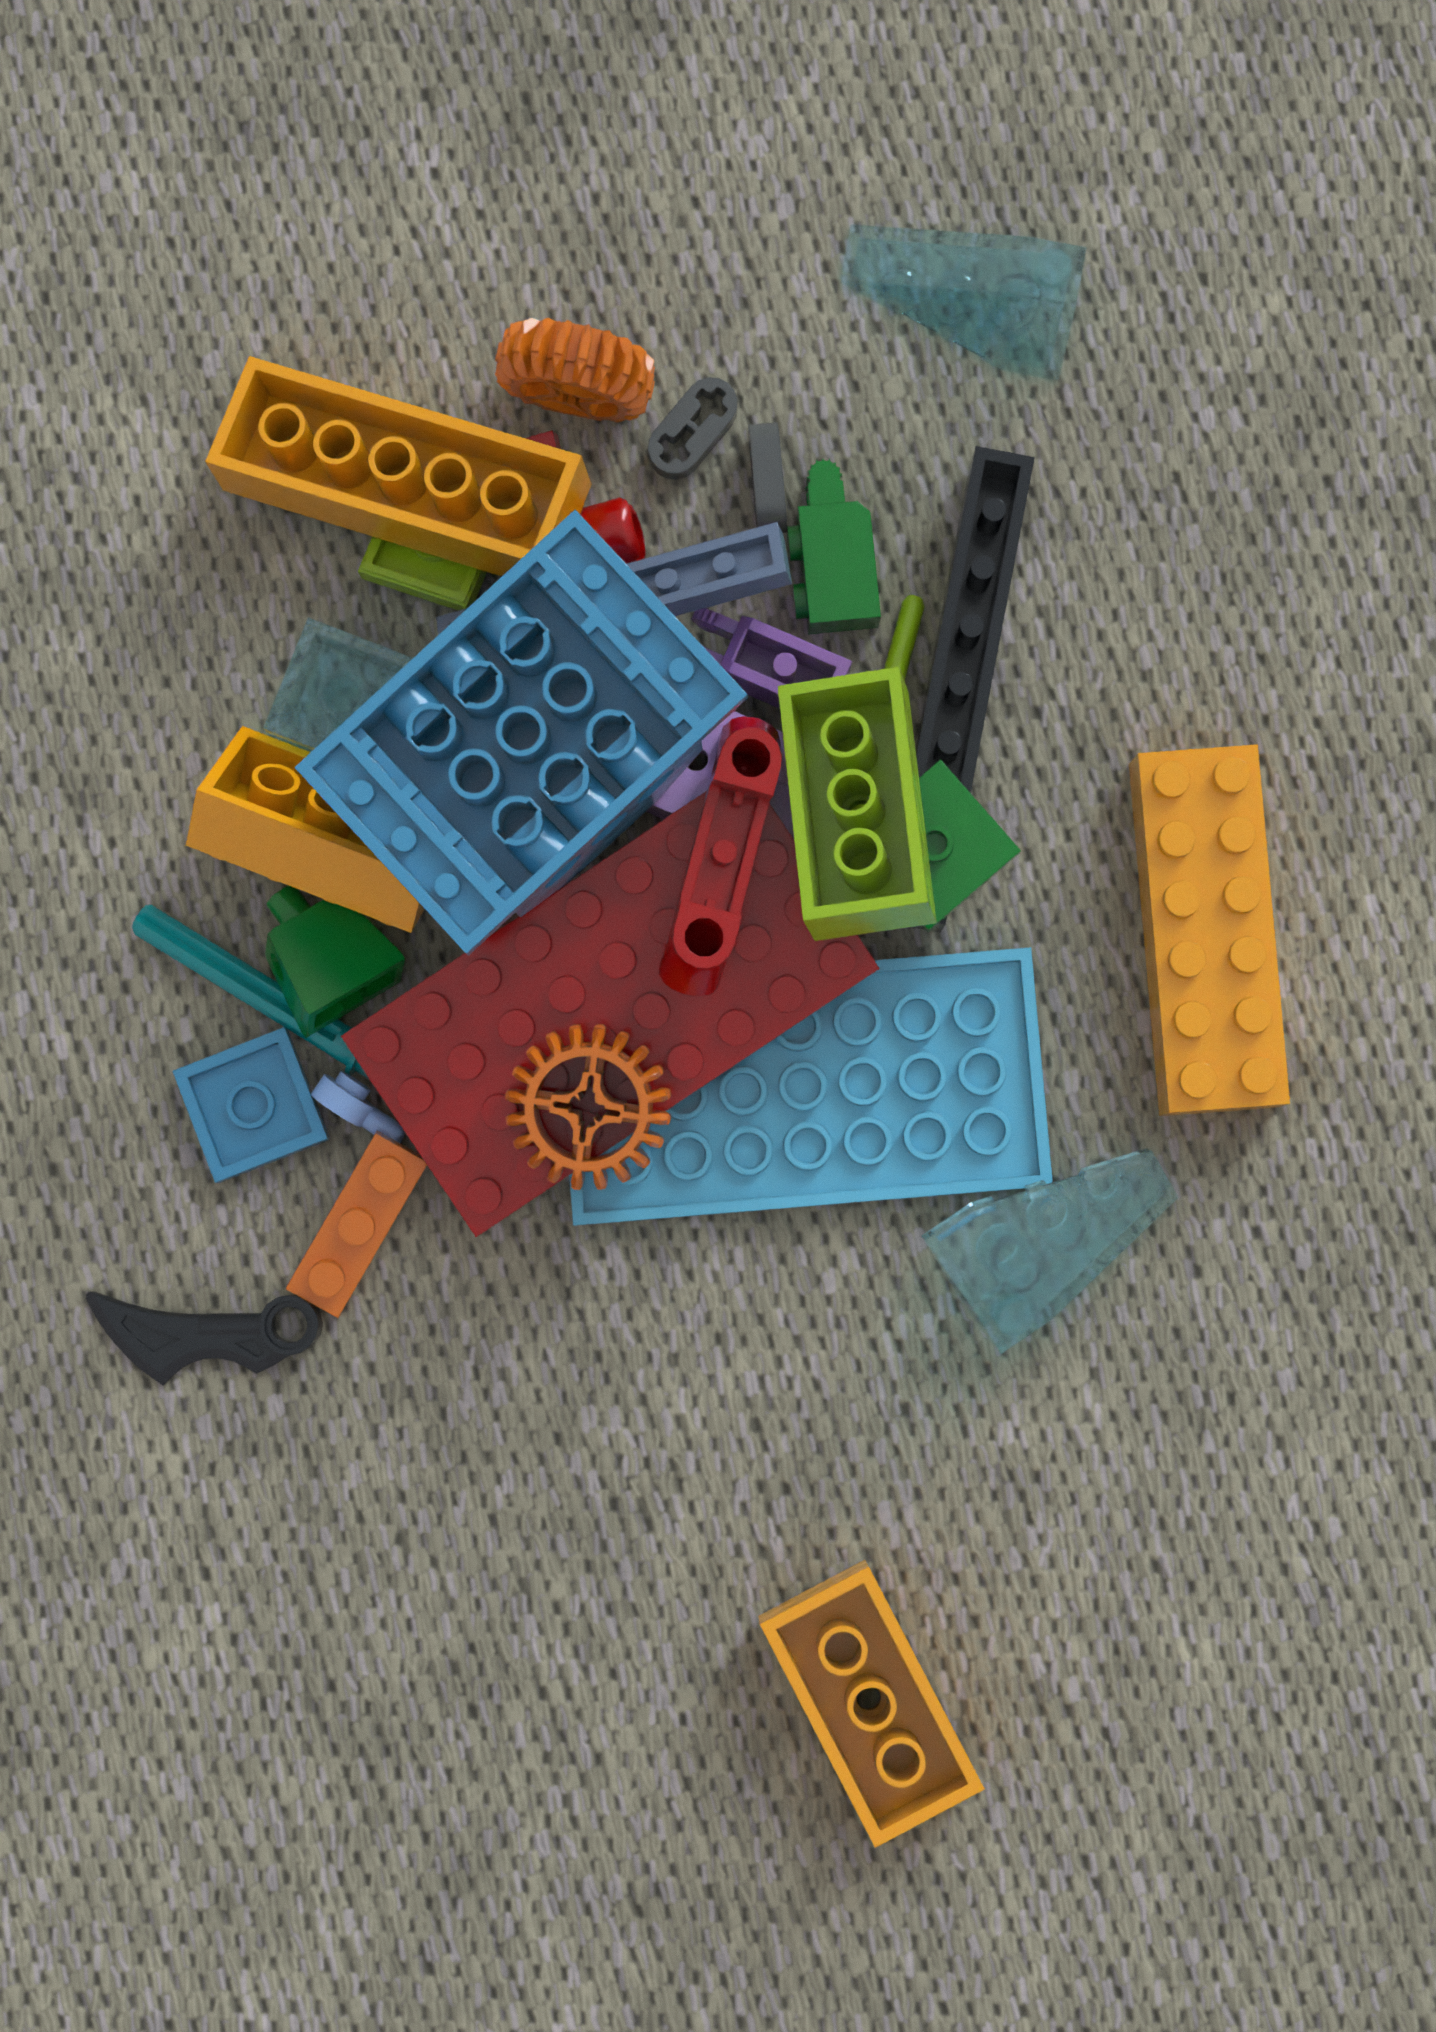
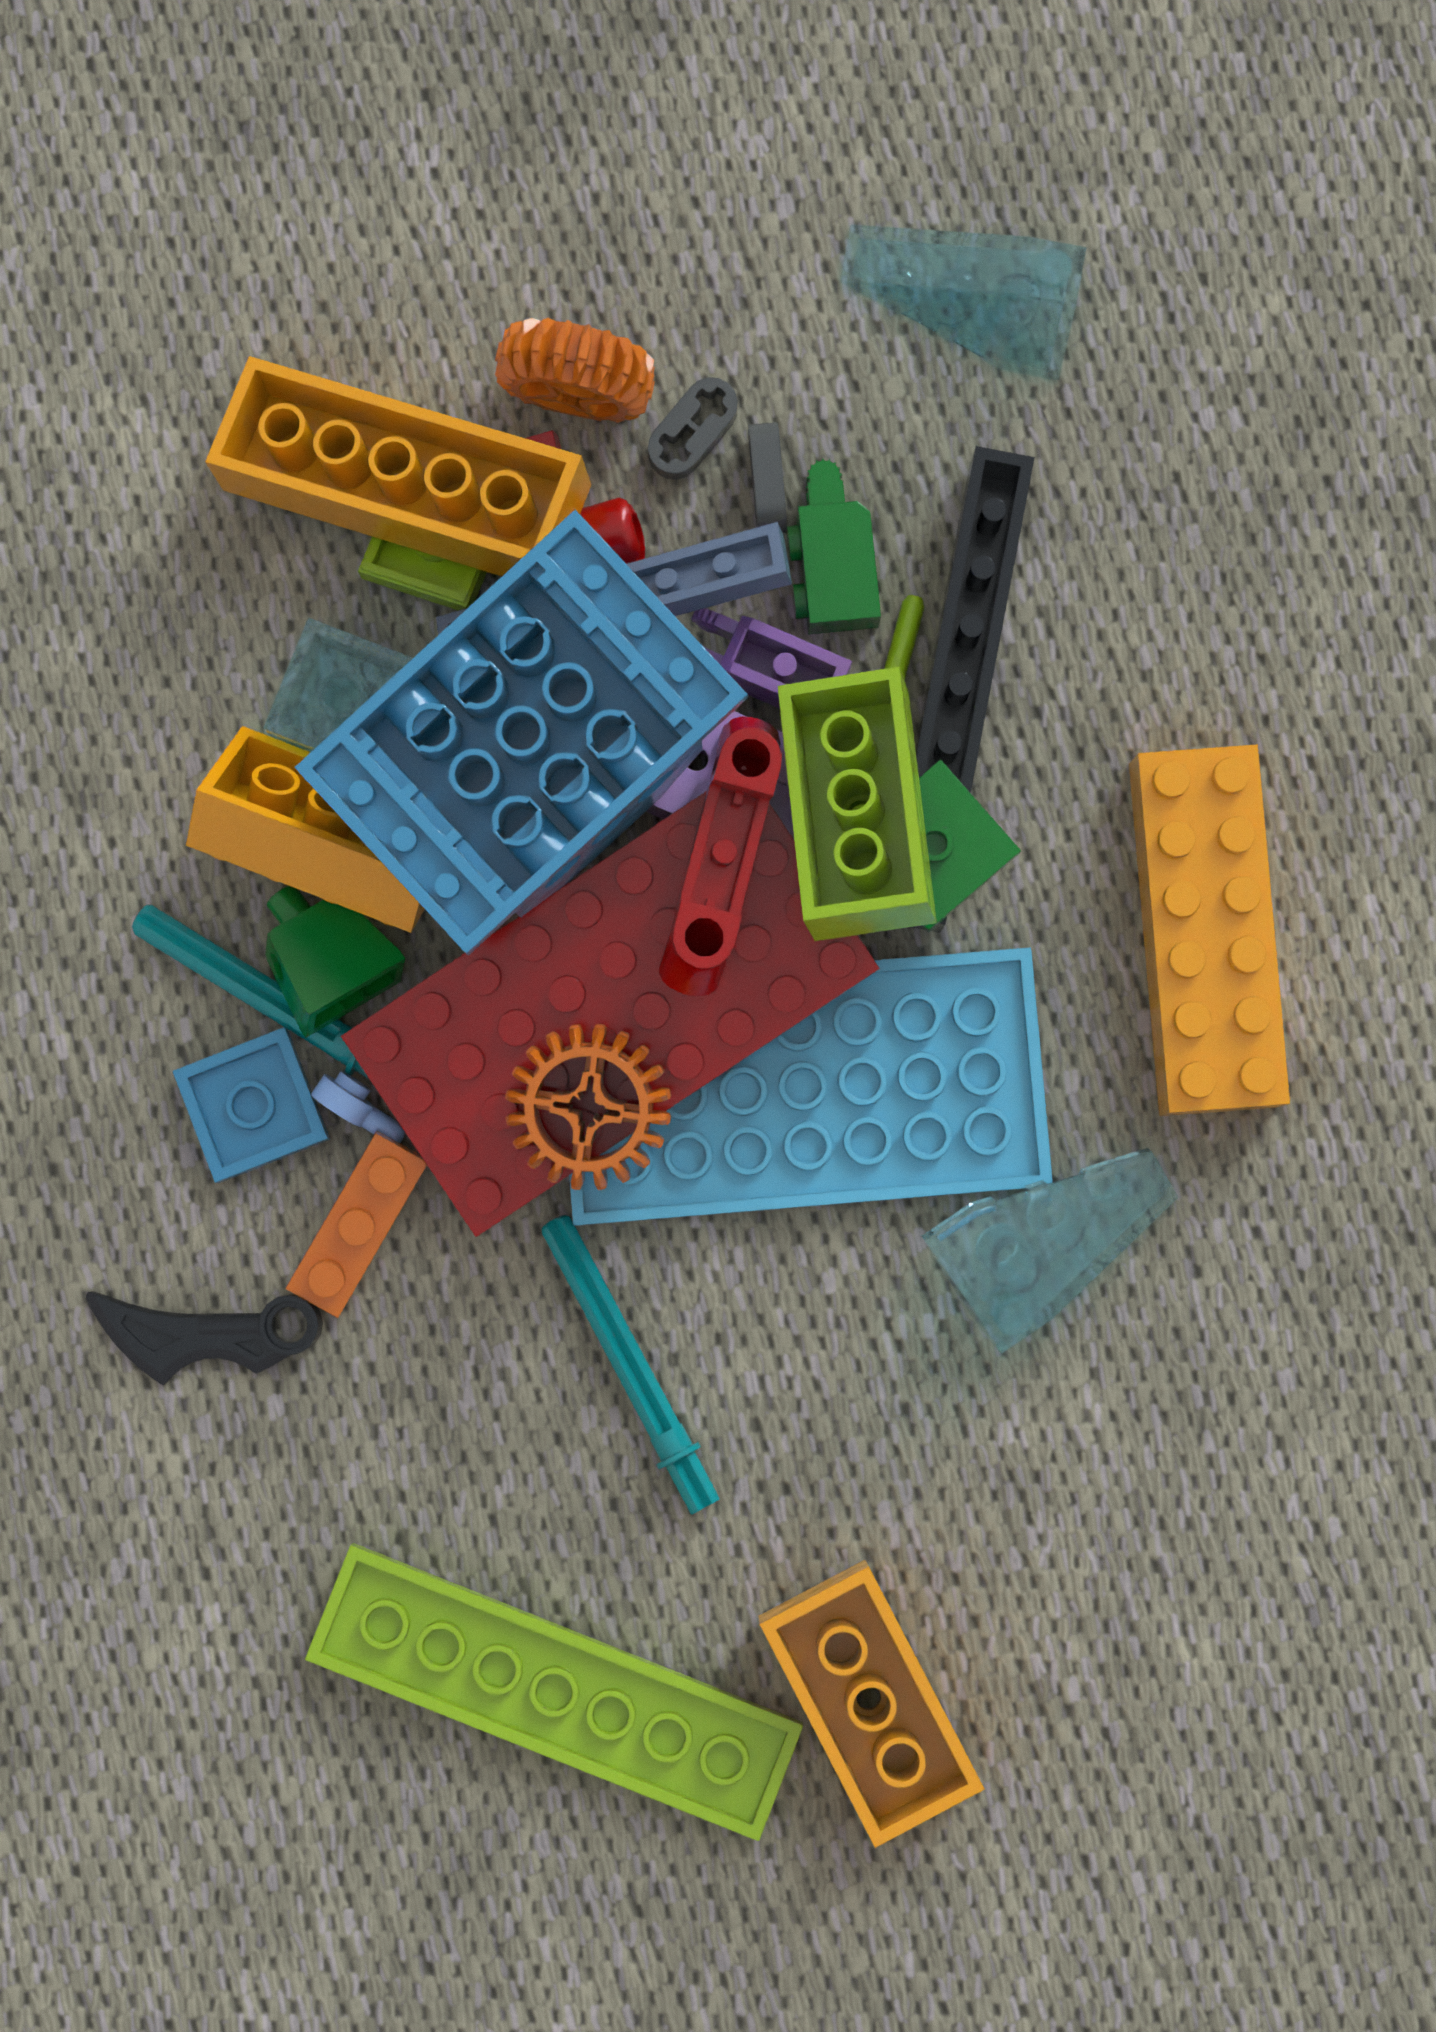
(555, 1691): none -> lime plate
(663, 1427): none -> teal axle

